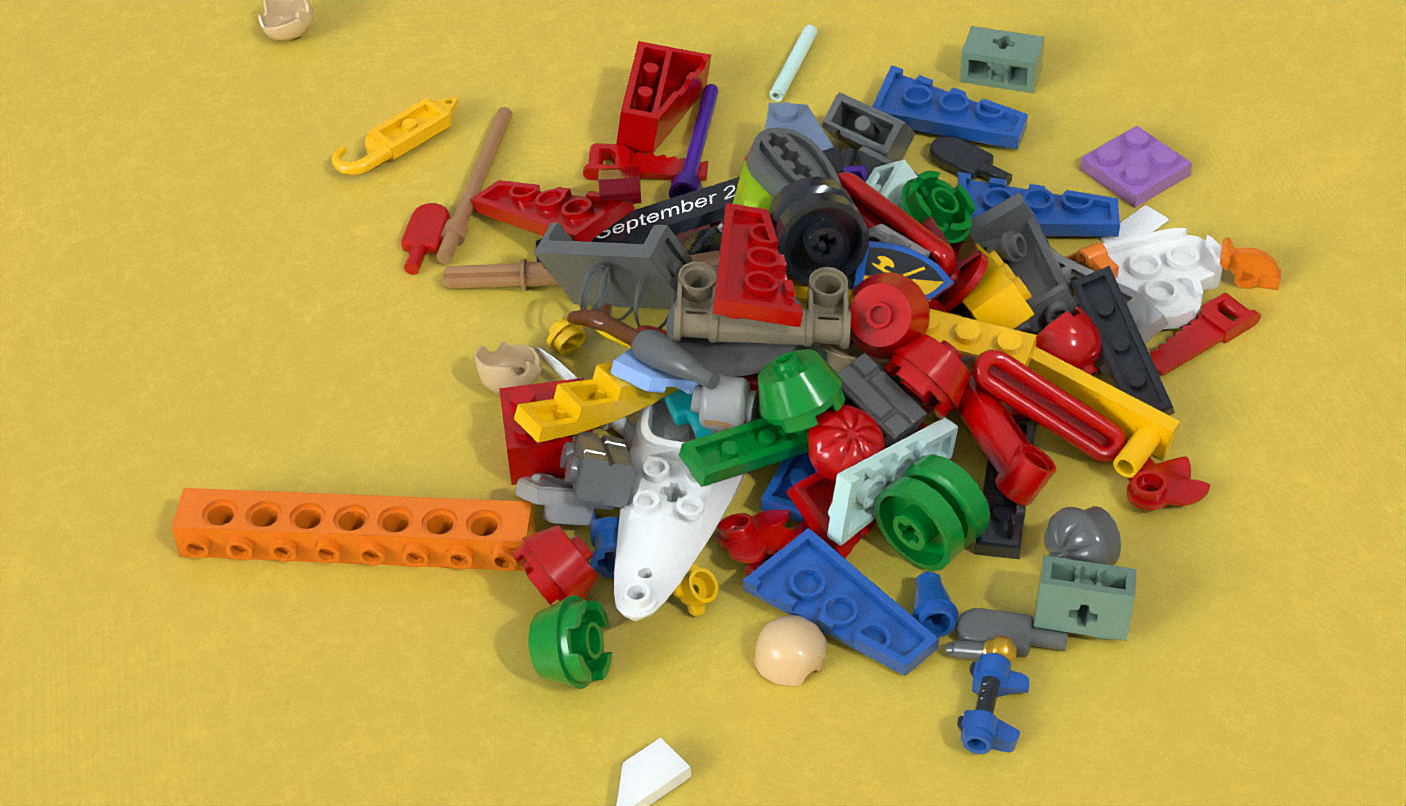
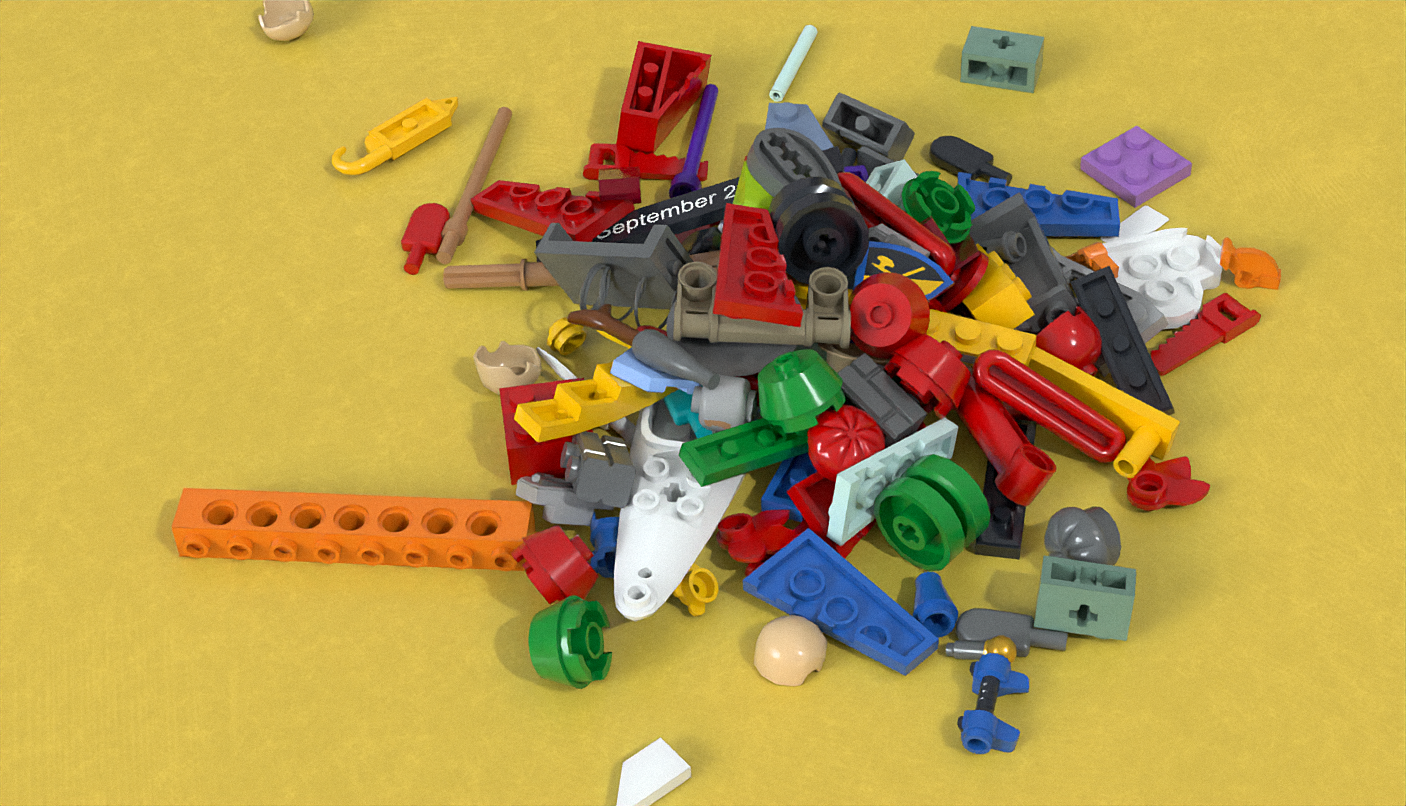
(949, 113): blue wing -> none

